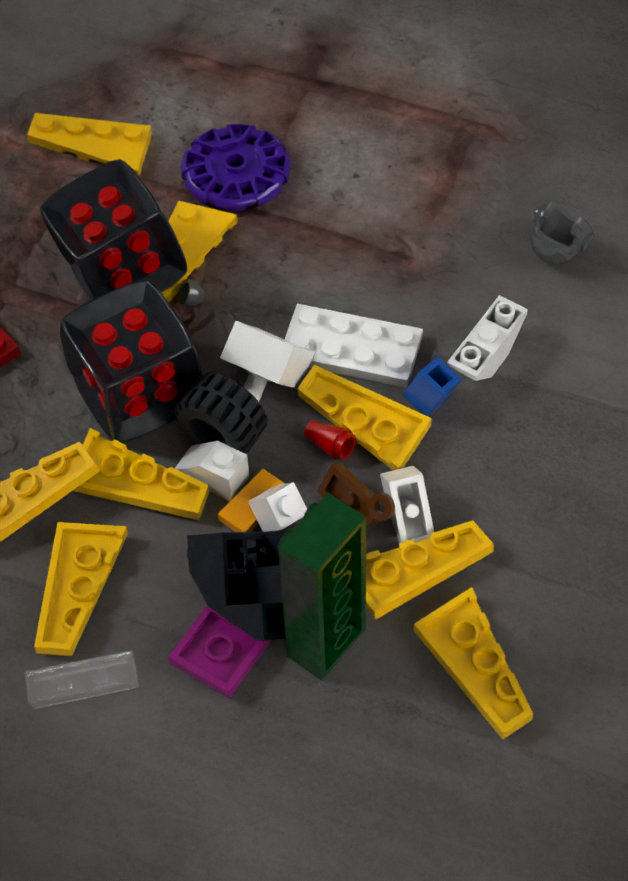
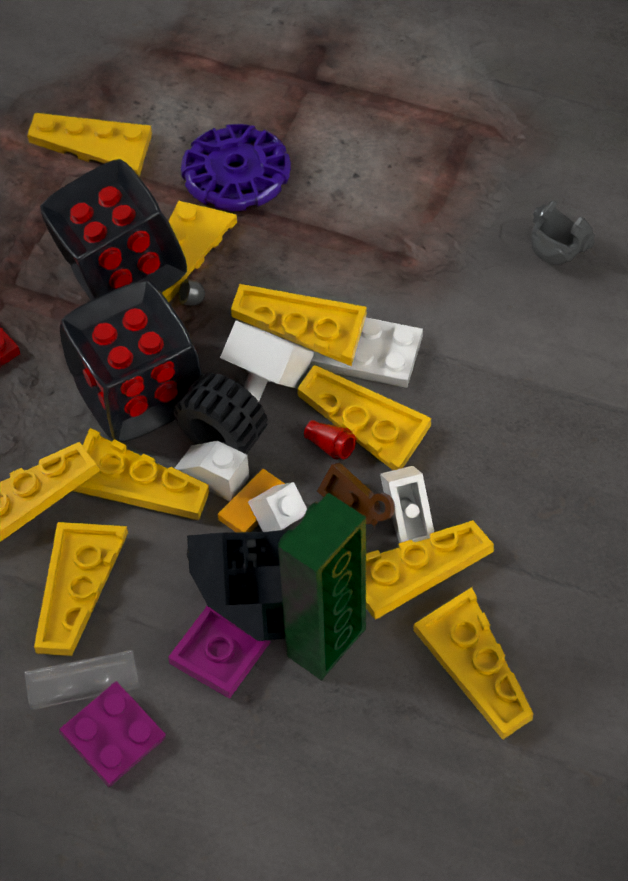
(112, 734): none -> magenta plate
(309, 321): none -> yellow wing
(432, 387): blue brick -> none
(489, 340): white slope -> none

